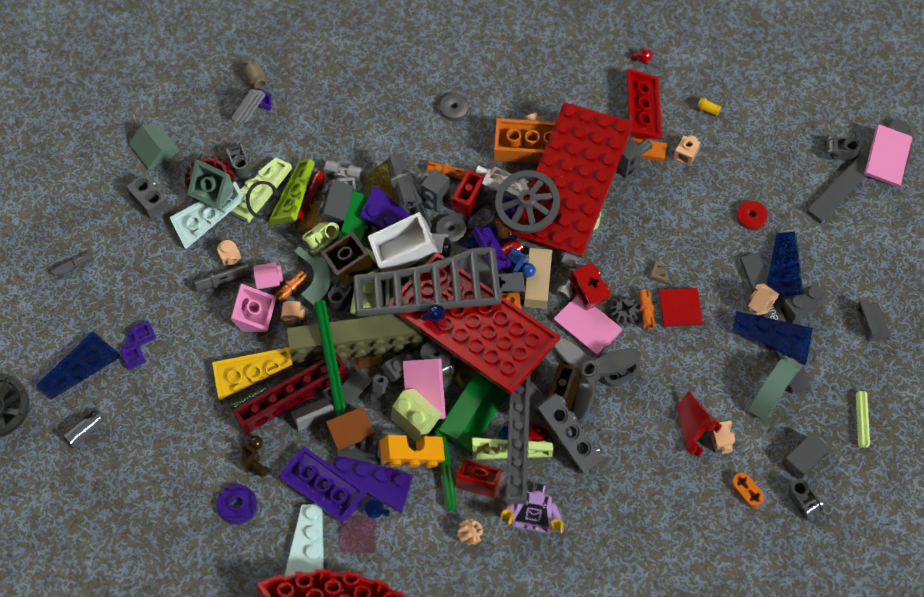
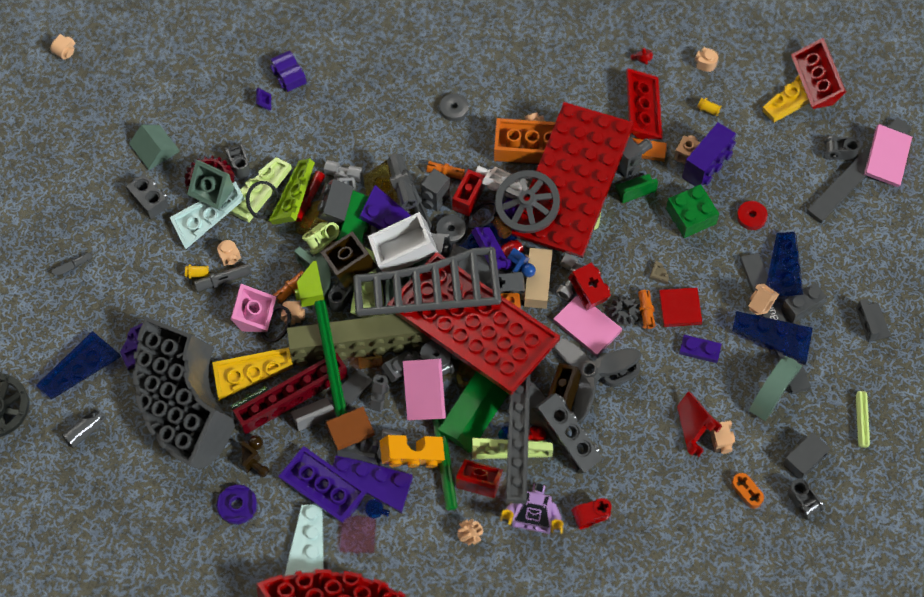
(63, 47): none -> light nougat plate
(177, 396): none -> dark grey brick
(196, 271): none -> yellow pin
(248, 106): light grey tile -> none
(255, 75): dark tan brick -> none
(267, 275): bright pink brick -> none
(284, 331): none -> black piece
(288, 71): none -> dark purple brick
(309, 286): none -> lime slope
(414, 414): yellowish green slope -> none
(434, 313): clear blue piece -> none
(589, 513): none -> red piece
(636, 188): none -> green panel
(692, 211): none -> green brick
(700, 348): none -> dark purple plate
(706, 60): none -> light nougat plate
(709, 155): none -> dark purple piece
(788, 101): none -> yellow wing
(819, 74): none -> red slope

